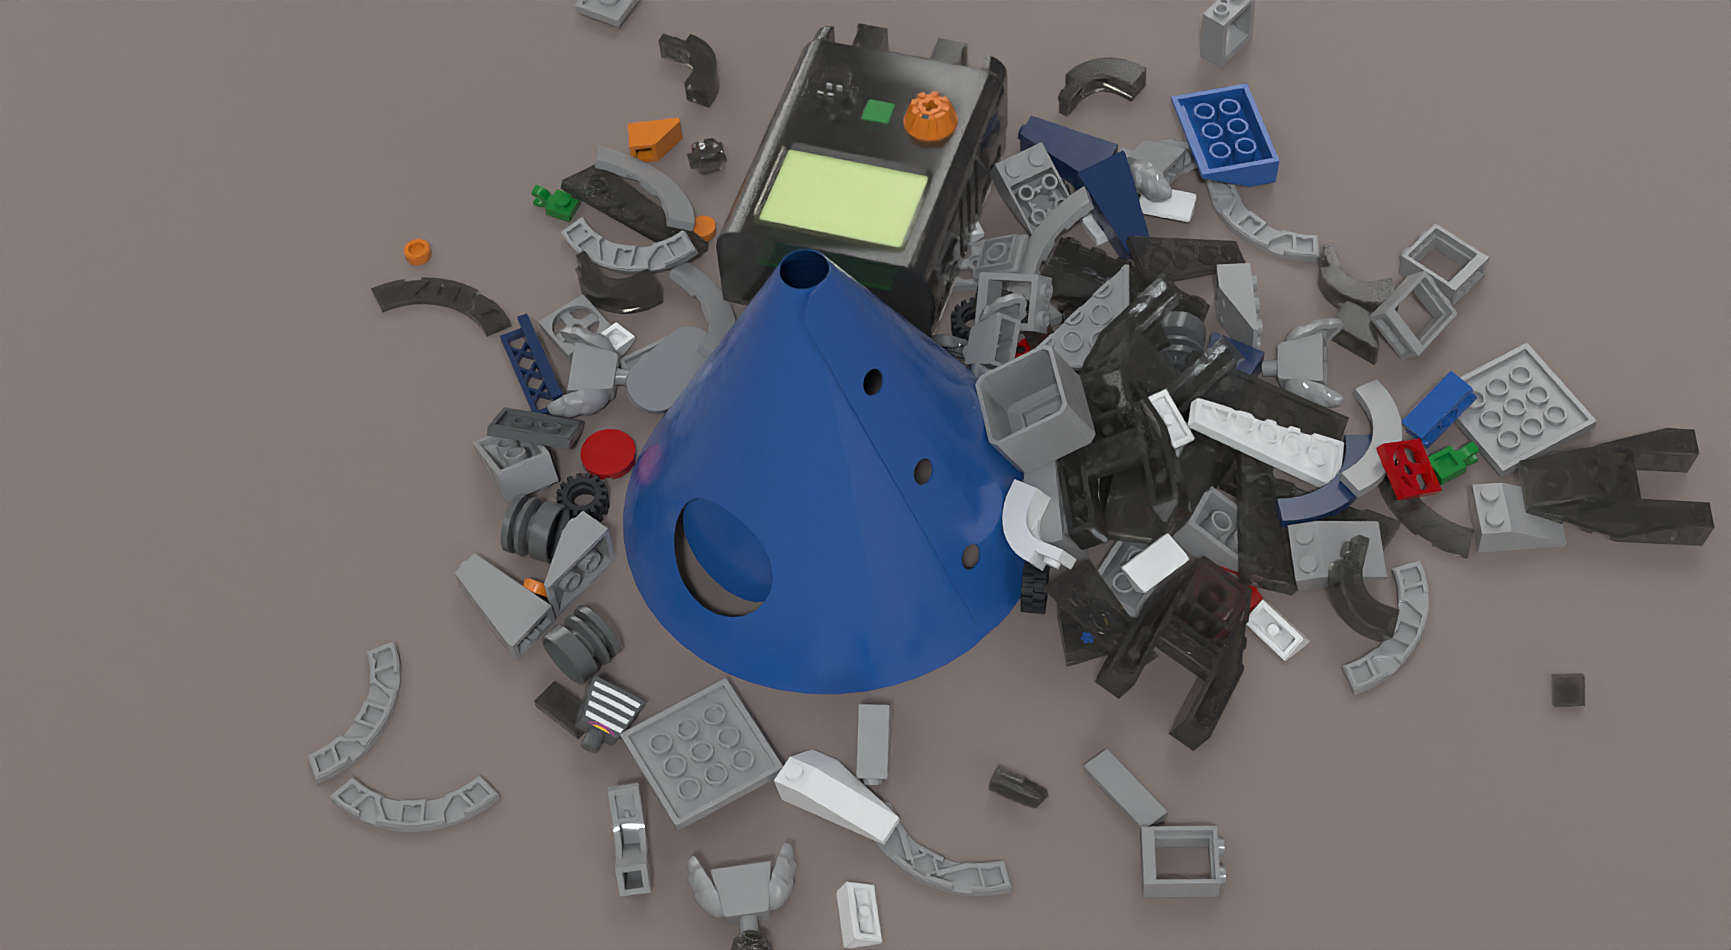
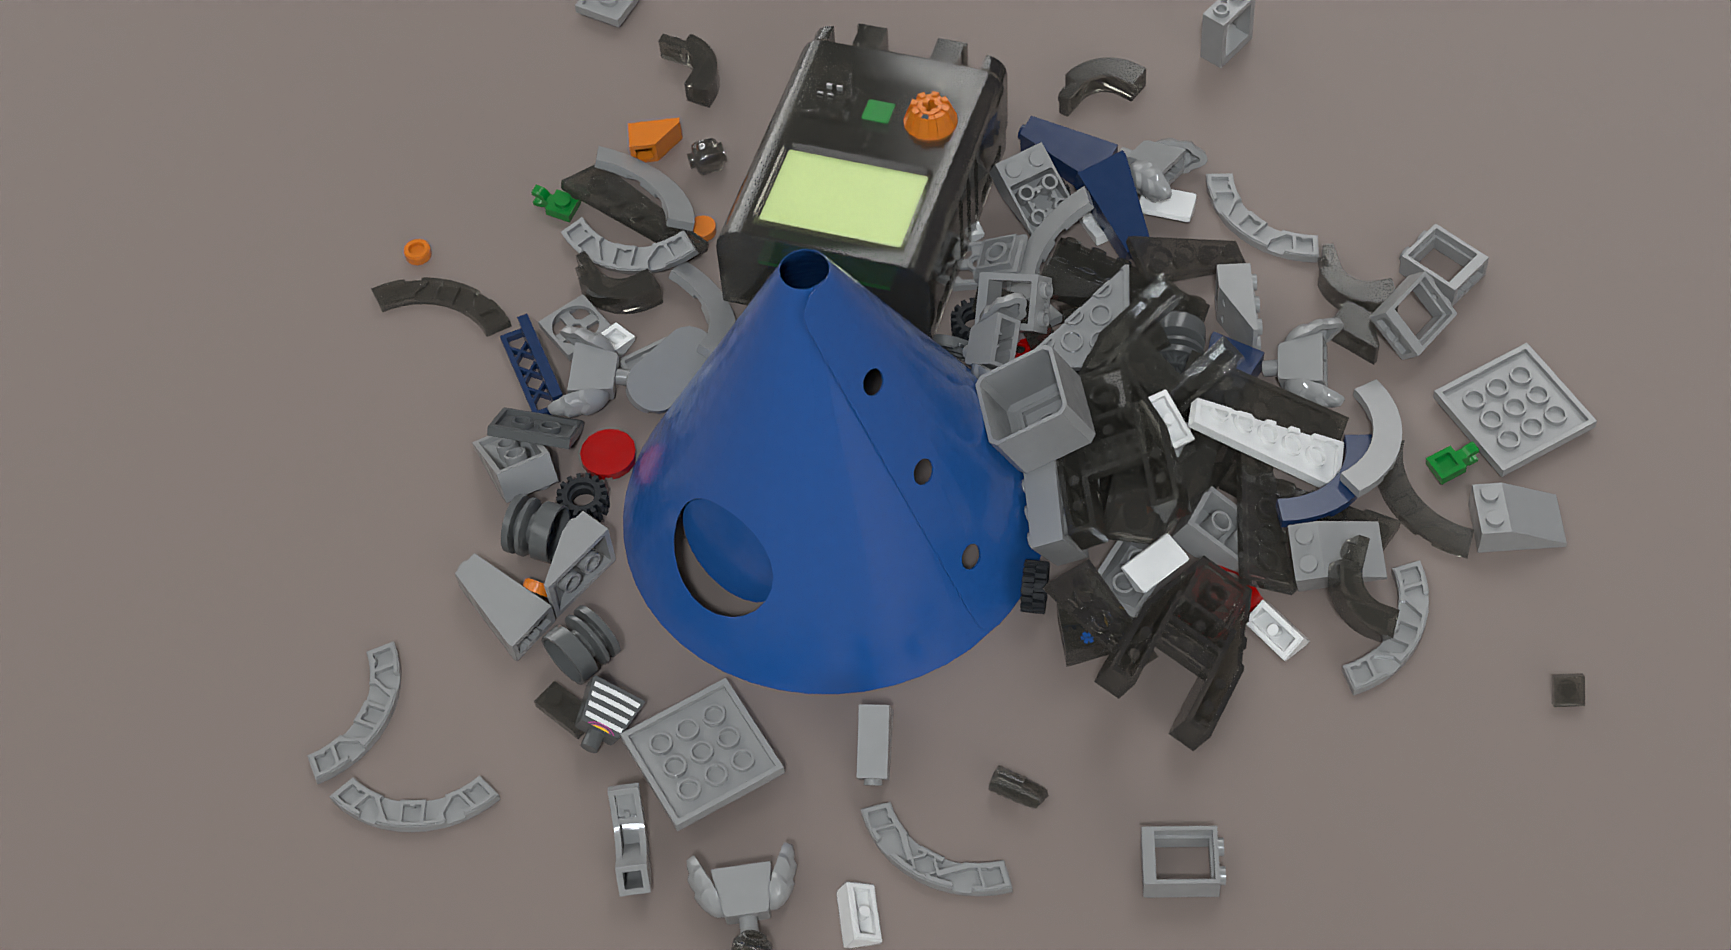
(835, 794): white wedge -> none
(1021, 526): white arch -> none
(1125, 790): light grey tile -> none
(1227, 135): blue slope -> none
(1398, 475): red piece -> none
(1439, 409): blue piece -> none
(1601, 490): clear smoke wedge -> none

